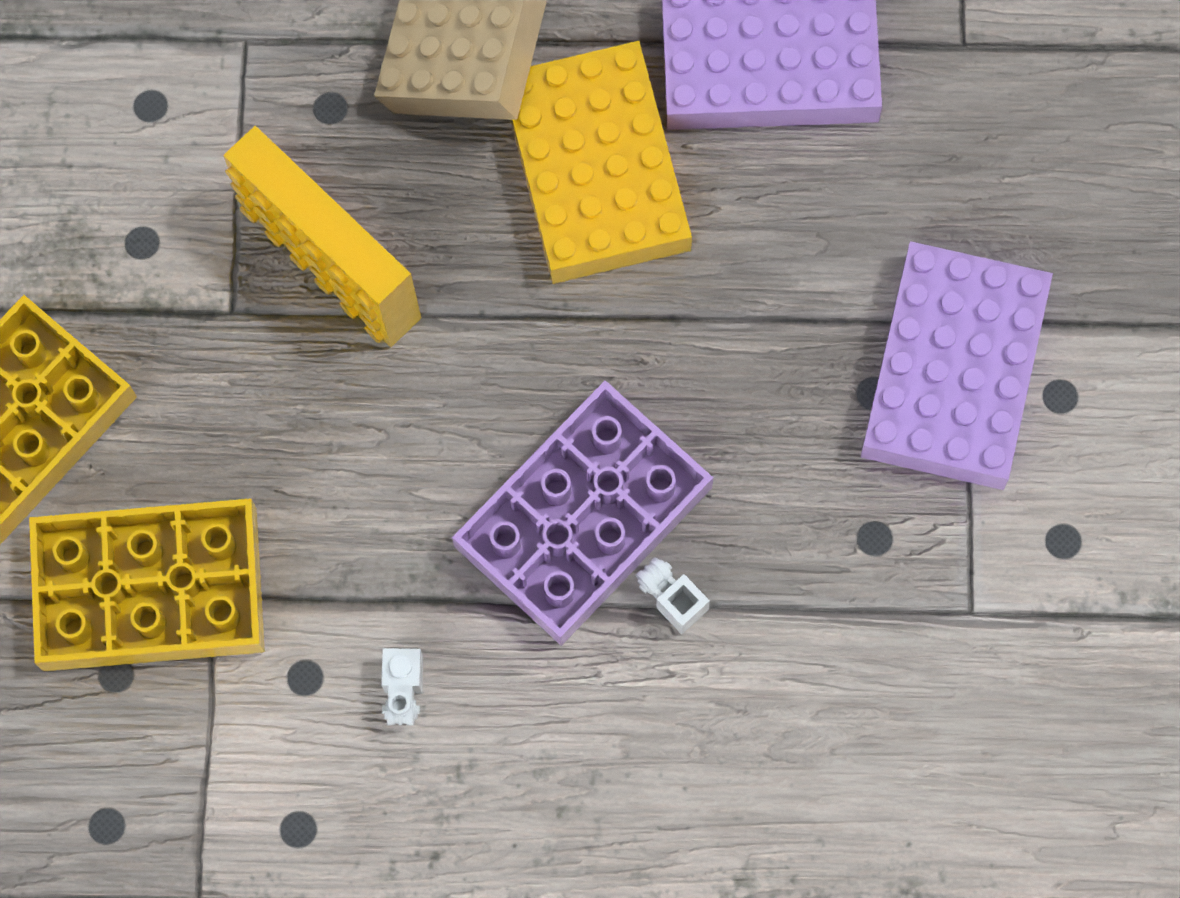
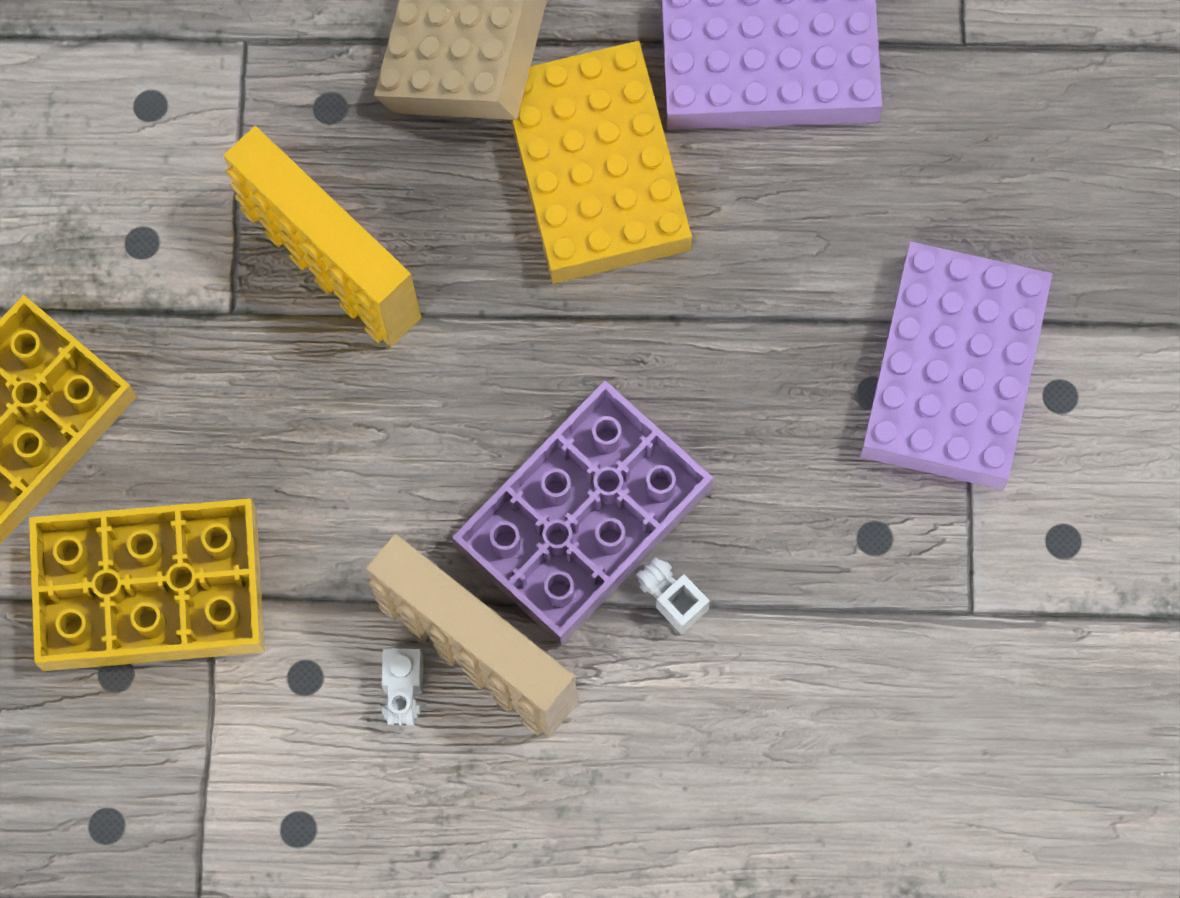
(472, 636): none -> tan brick

